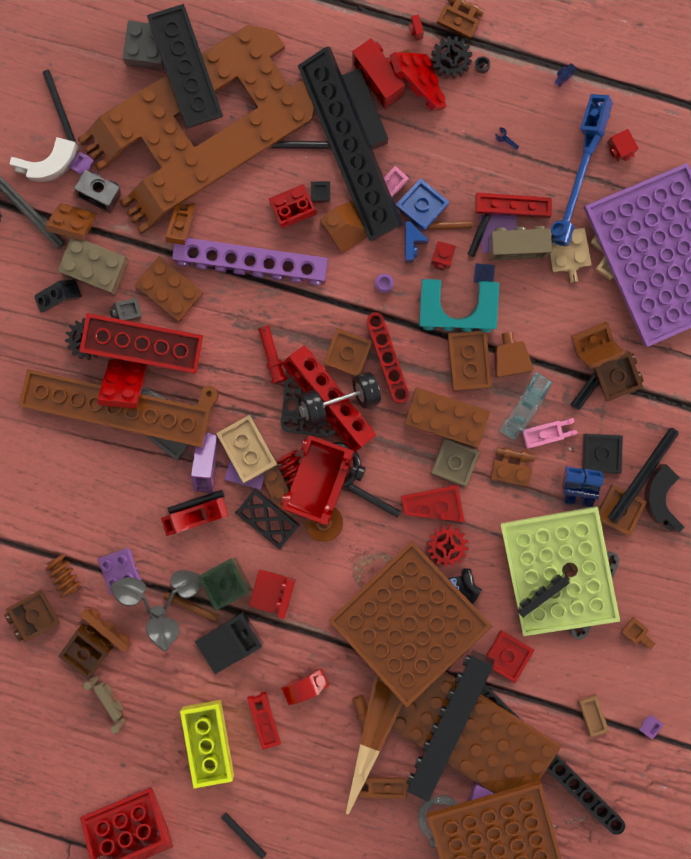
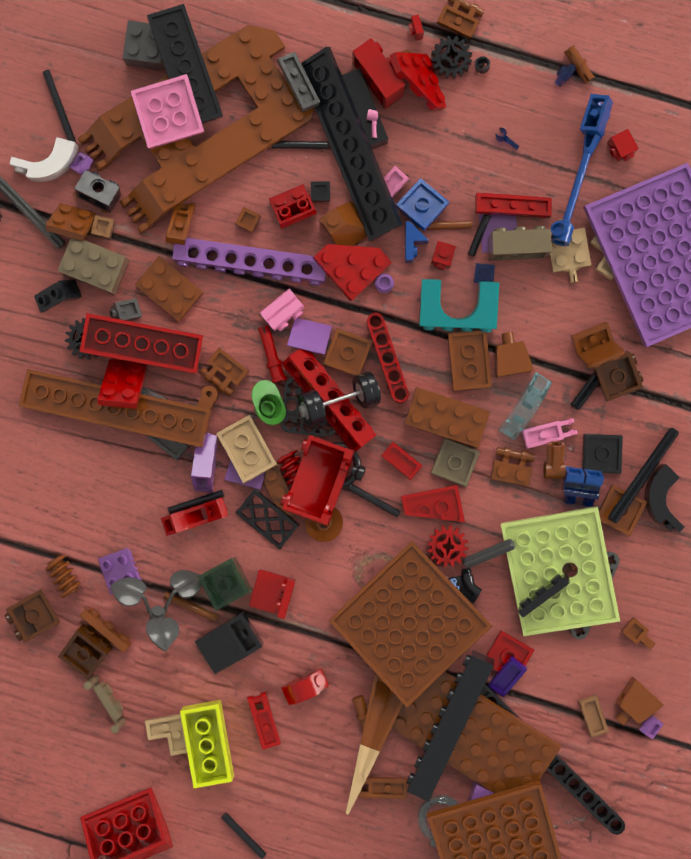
(102, 226): none -> medium nougat plate
(167, 111): none -> bright pink plate
(168, 727): none -> tan plate
(228, 367): none -> dark orange plate
(248, 219): none -> dark orange plate
(268, 402): none -> bright green piece
(282, 310): none -> bright pink brick
(298, 81): none -> dark grey plate
(309, 336): none -> medium lavender piece
(351, 266): none -> red plate
(373, 116): none -> bright pink hand
(401, 460): none -> red plate
(489, 553): none -> dark grey axle
(507, 676): none -> dark purple tile
(555, 466): none -> dark orange piece
(580, 63): none -> dark orange pin
(636, 703): none -> dark orange torso

